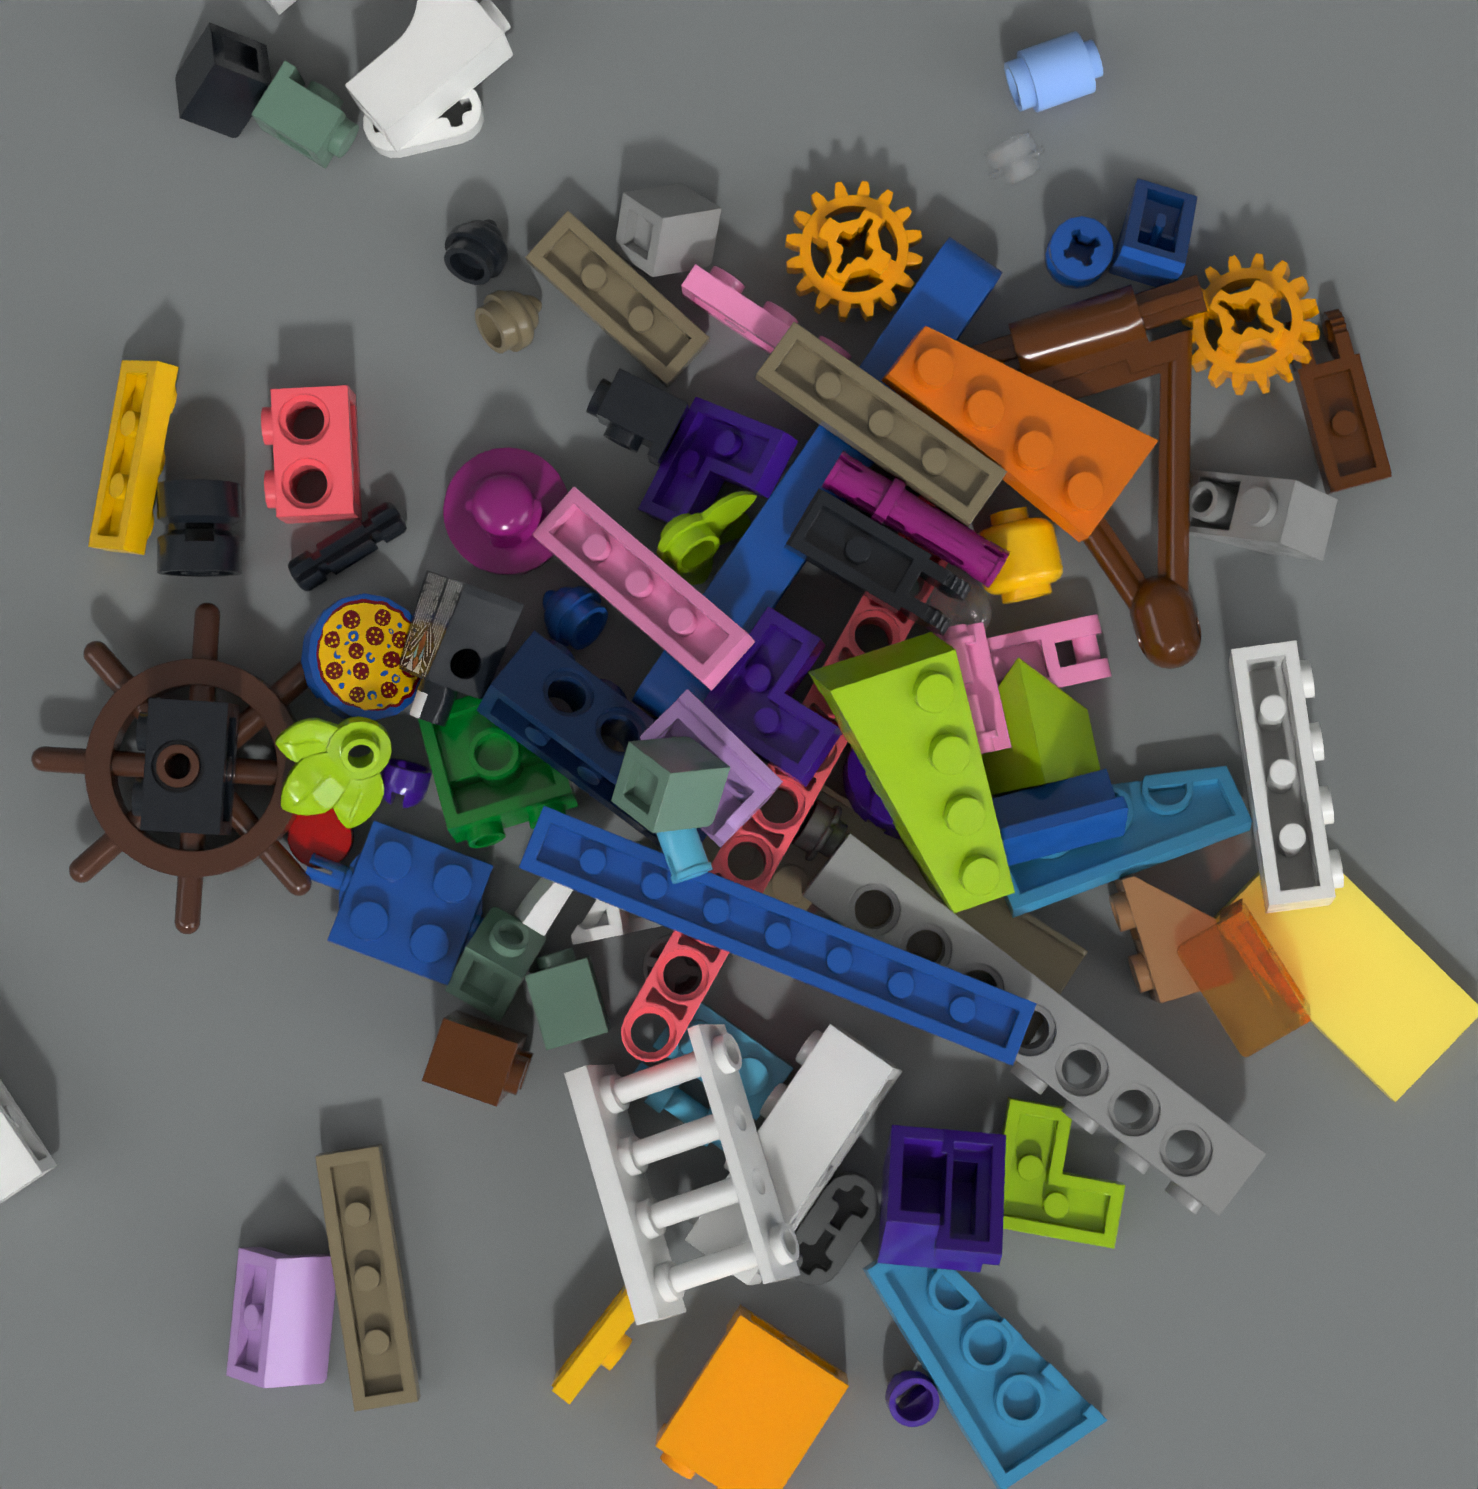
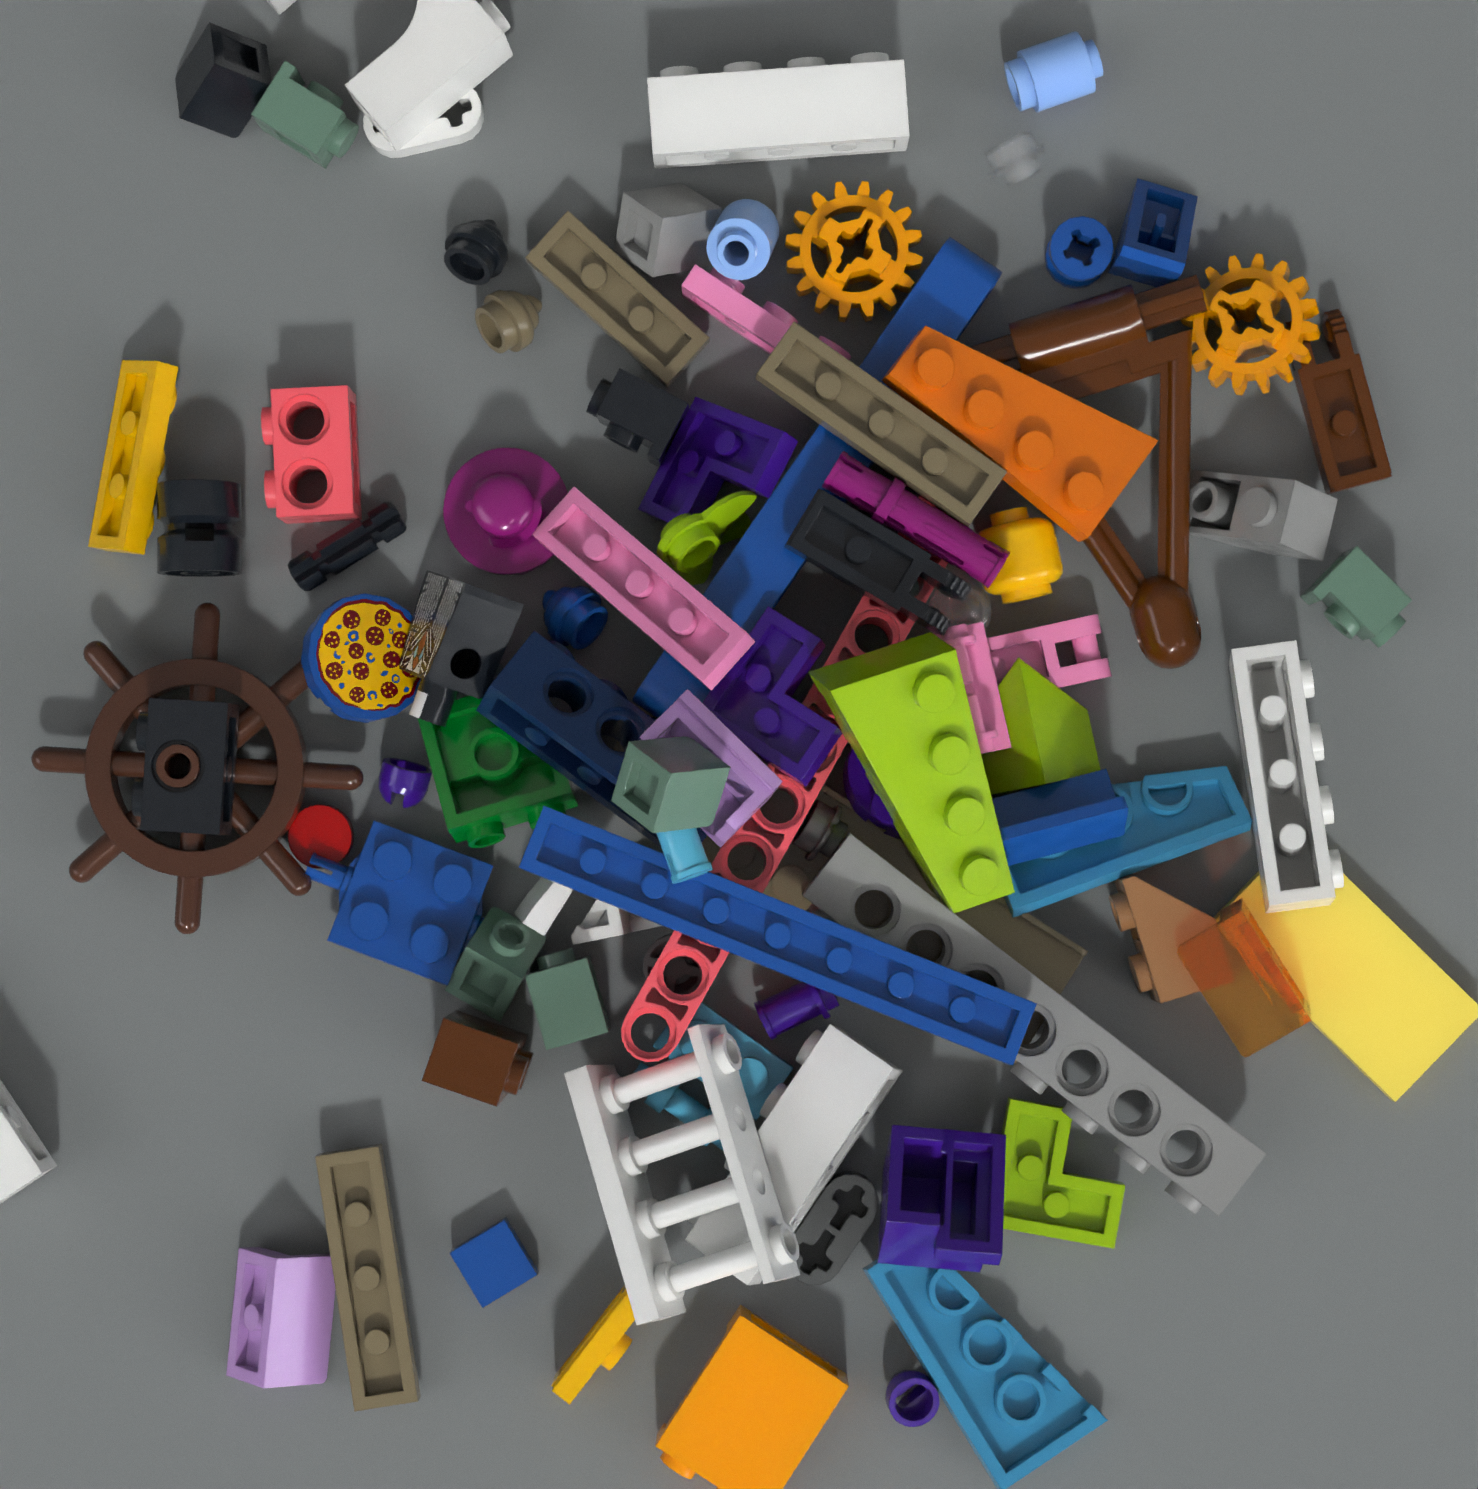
(327, 774): lime plate -> none
(494, 1262): none -> blue tile
(743, 239): none -> light blue brick
(778, 111): none -> white brick
(794, 1008): none -> dark purple pin
(1359, 598): none -> sand green brick

